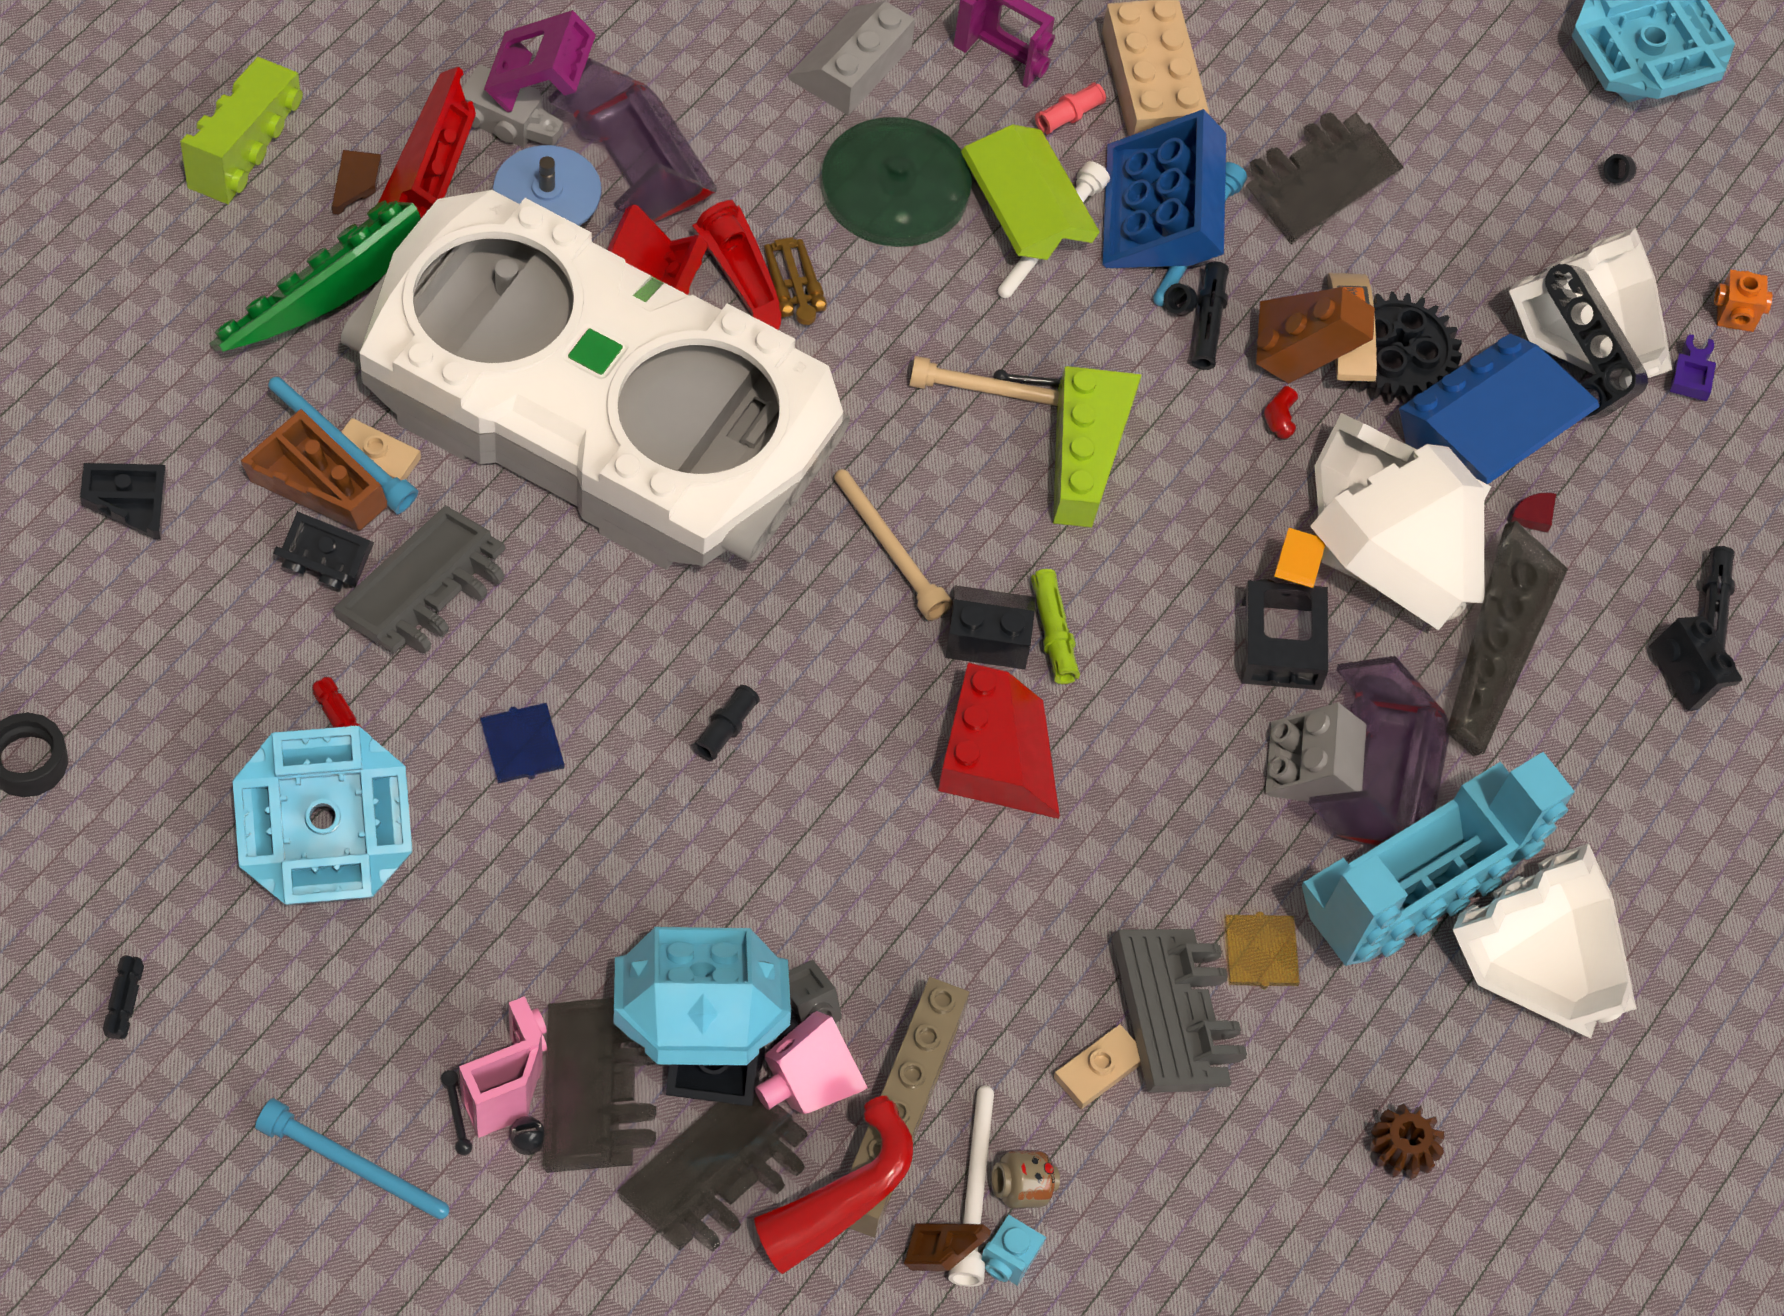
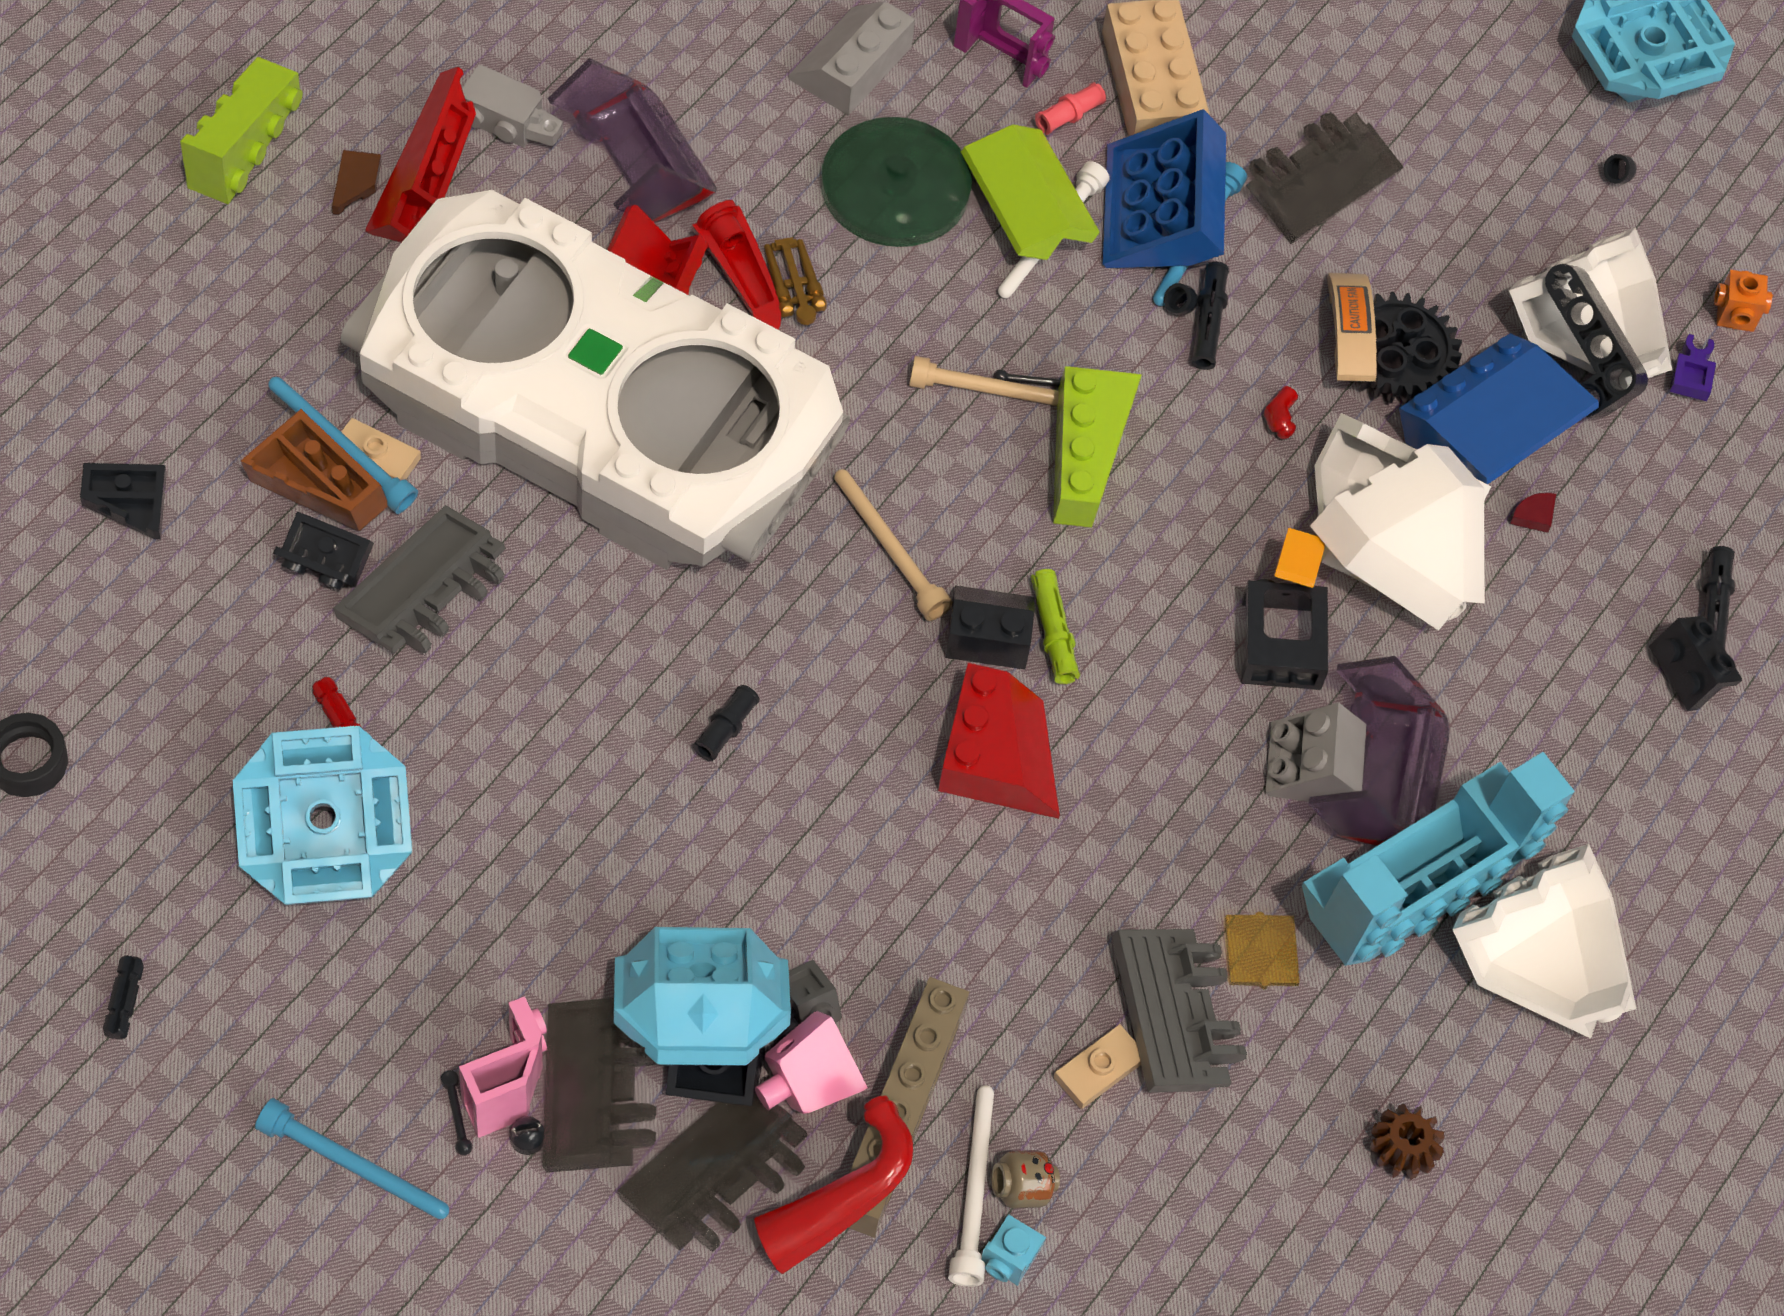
(328, 281): green wedge -> none
(522, 743): clear blue piece -> none
(553, 179): medium blue piece -> none
(559, 58): magenta window -> none
(943, 1245): reddish brown tile -> none
(1311, 330): dark orange wedge -> none
(1510, 618): clear smoke wing -> none

